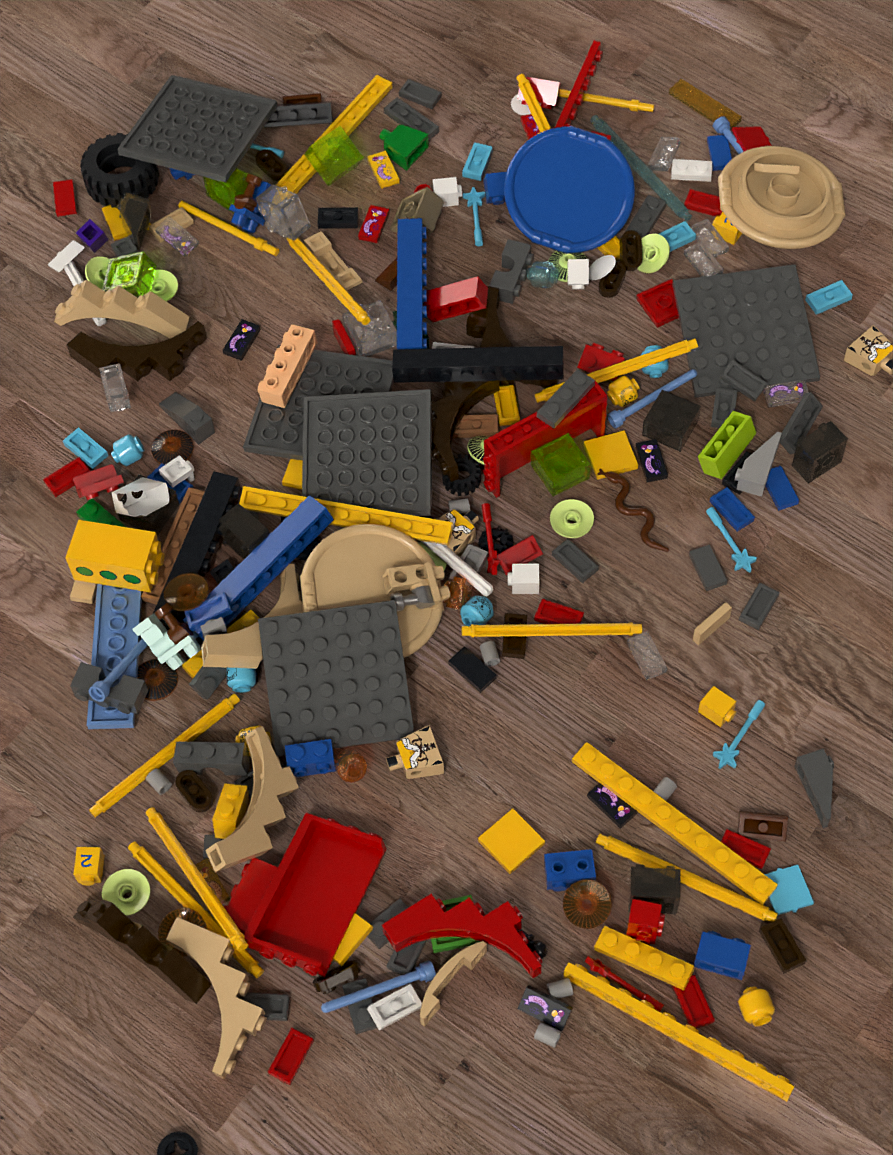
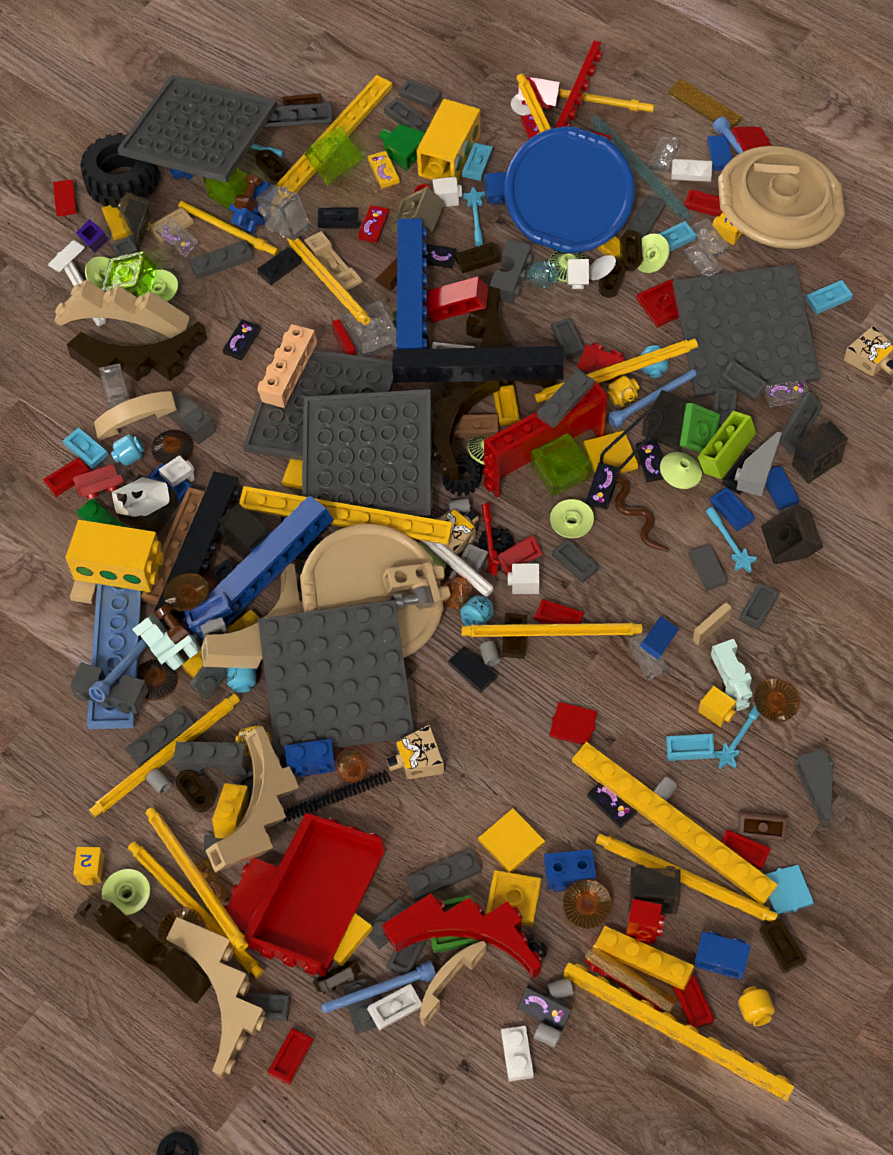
(134, 410): none -> tan slope
(159, 737): none -> dark grey plate
(221, 259): none -> dark grey plate
(279, 266): none -> black plate
(337, 792): none -> black piece
(440, 256): none -> black tile
(443, 875): none -> dark grey plate
(448, 141): none -> yellow brick
(477, 257): none -> dark brown plate
(517, 1053): none -> white plate
(518, 891): none -> yellow tile
(568, 338): none -> dark grey tile
(573, 723): none -> red piece
(602, 486): none -> black tile
(628, 429): none -> black piece
(631, 978): none -> clear yellow tile
(659, 637): none -> blue tile
(680, 470): none -> yellowish green dish
(690, 747): none -> medium azure tile
(698, 427): none -> bright green plate
(735, 681): none -> light aqua hips
(782, 694): none -> clear orange dish
(792, 535): none -> clear smoke slope

